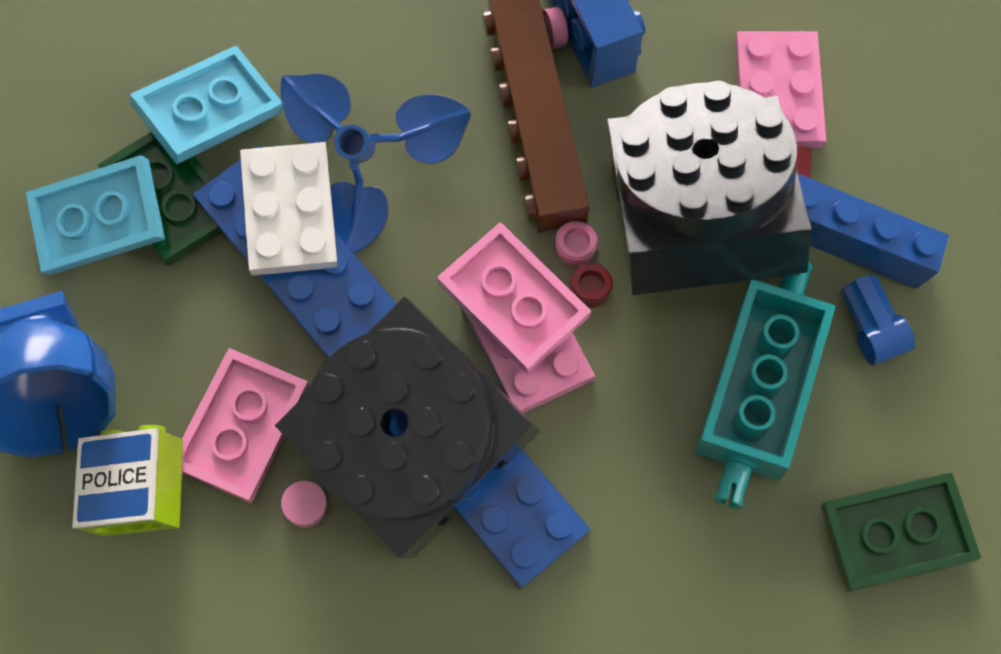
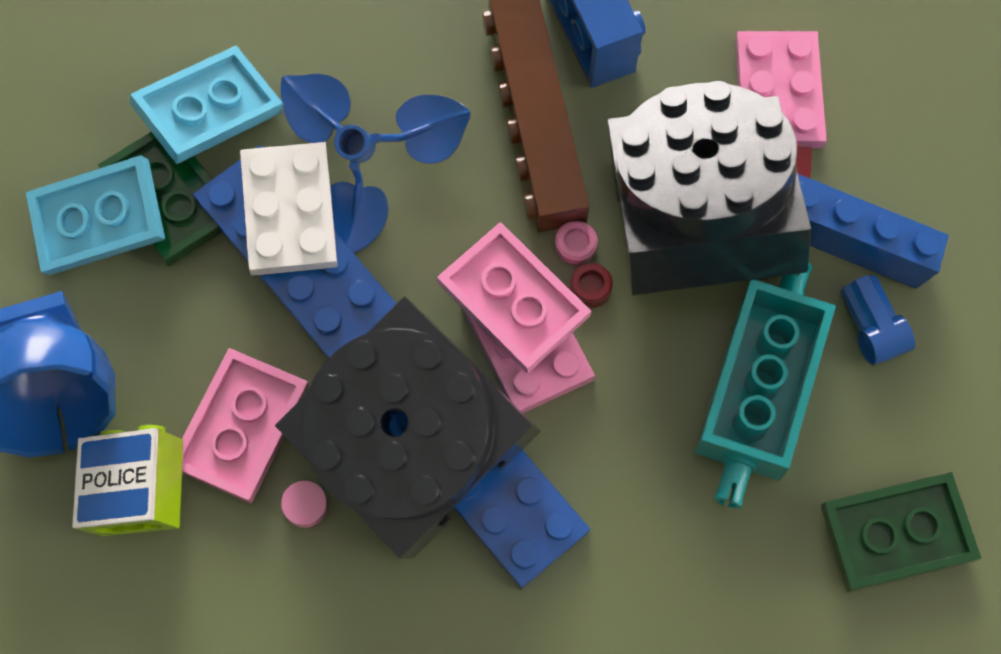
(556, 27): bright pink tile -> none

